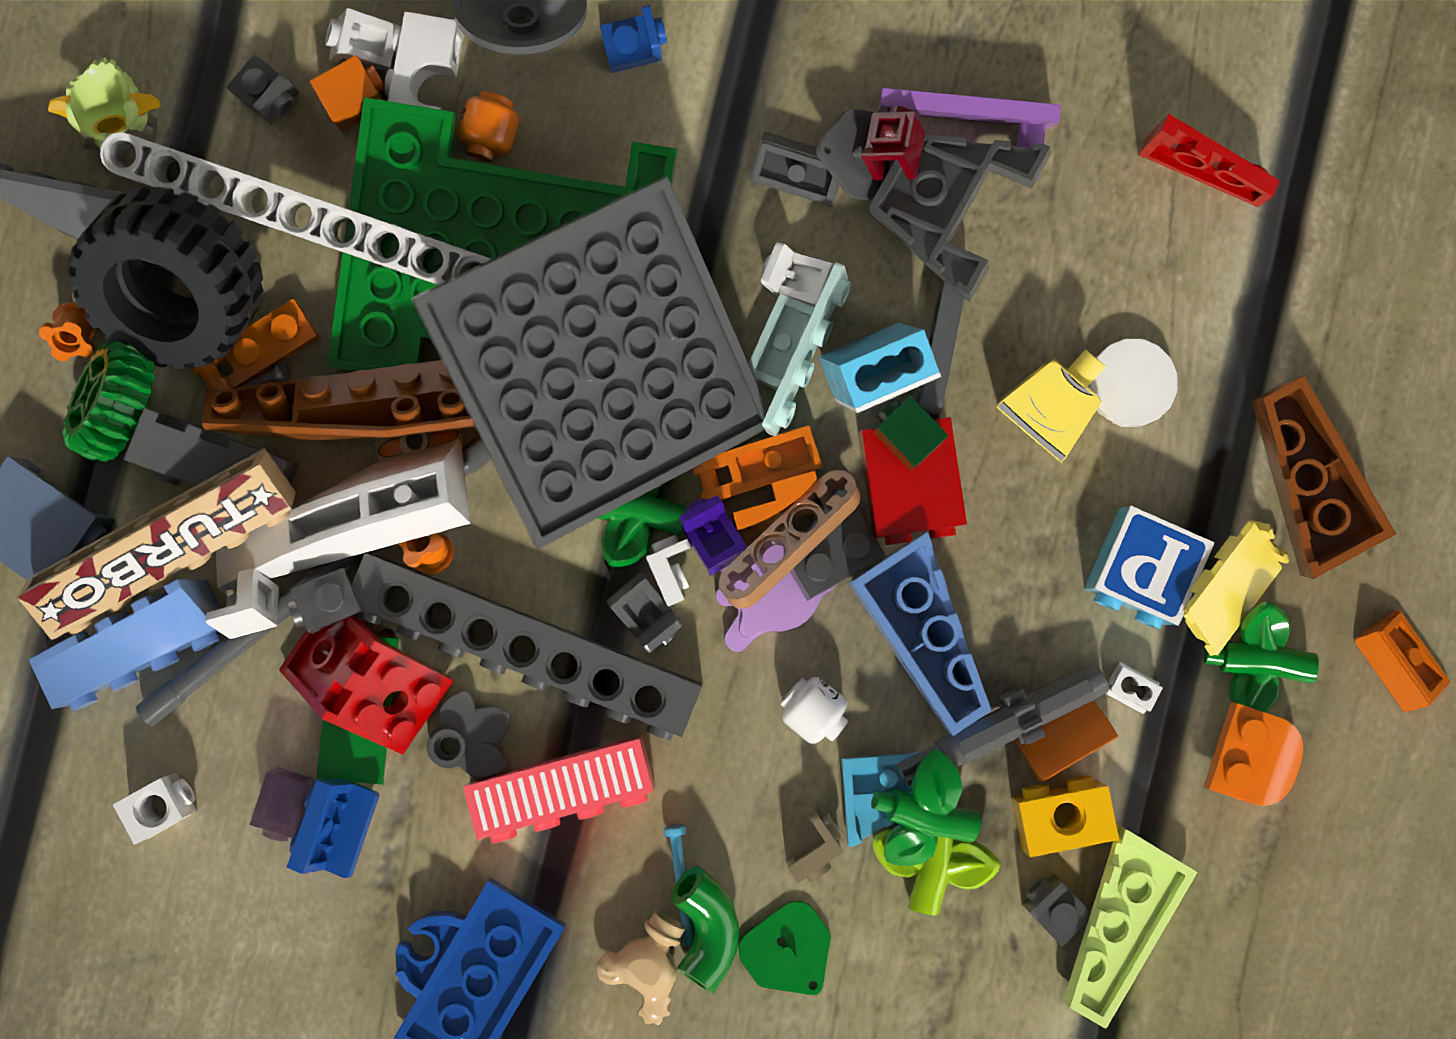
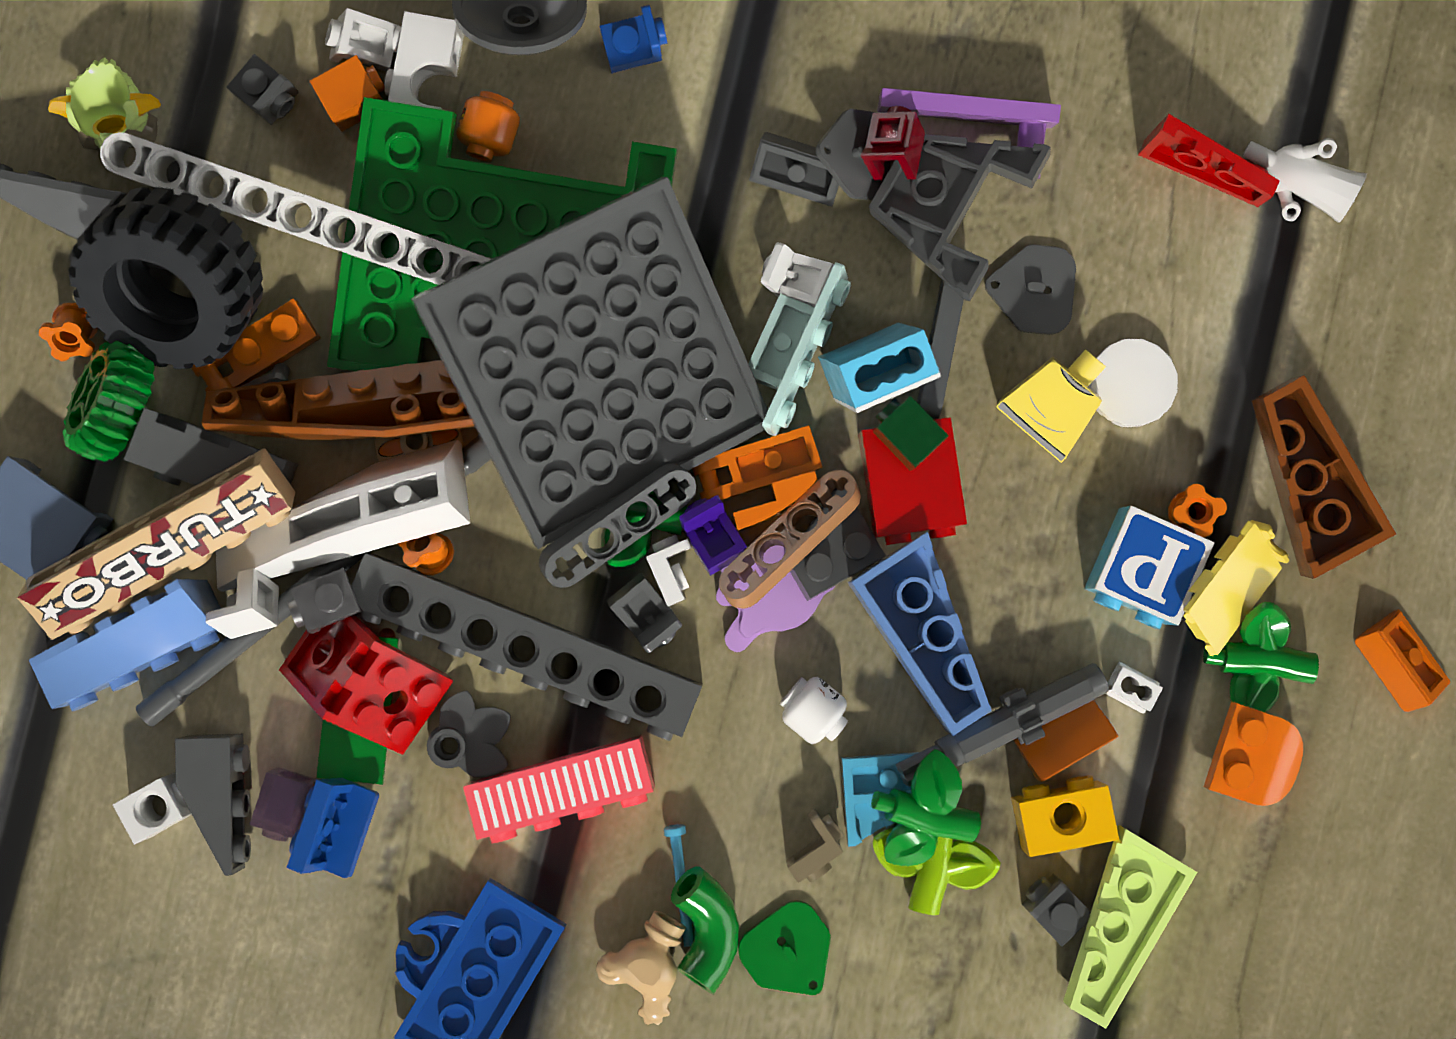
(212, 785): none -> dark grey slope
(621, 531): none -> dark grey beam
(1023, 285): none -> dark grey piece
(1206, 509): none -> orange brick
(1313, 180): none -> white piece

